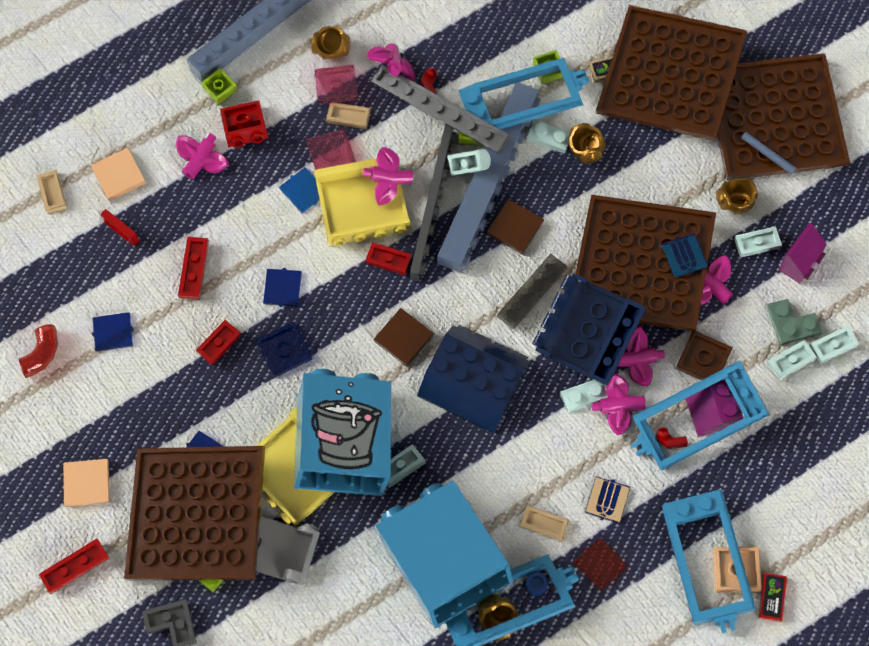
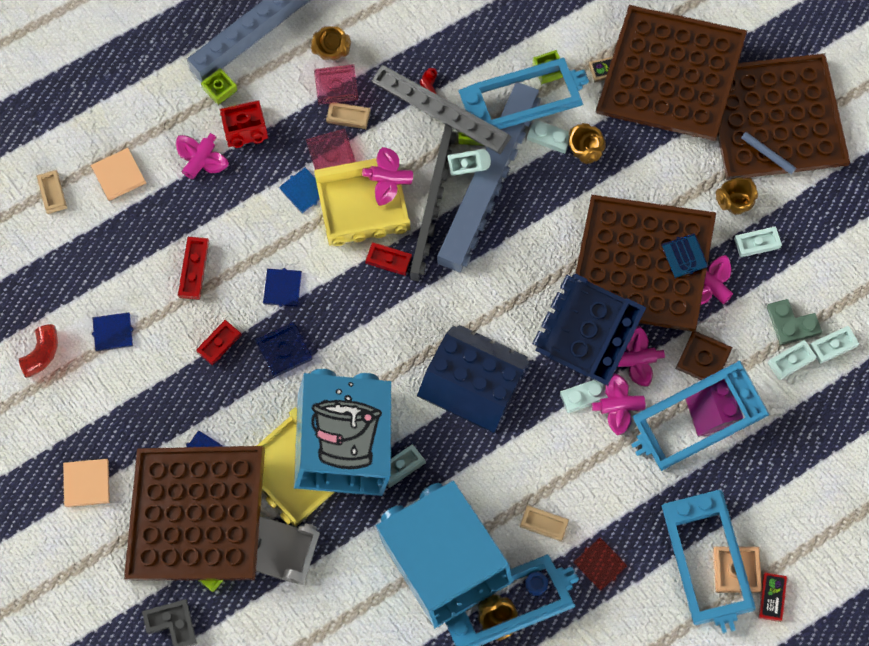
(74, 566): red plate -> none
(119, 227): red tile -> none
(392, 57): dark pink plant -> none
(403, 337): reddish brown tile -> none
(515, 226): reddish brown tile -> none
(531, 291): clear smoke plate -> none
(607, 500): piece -> none
(669, 441): red arm -> none
(803, 255): magenta slope -> none

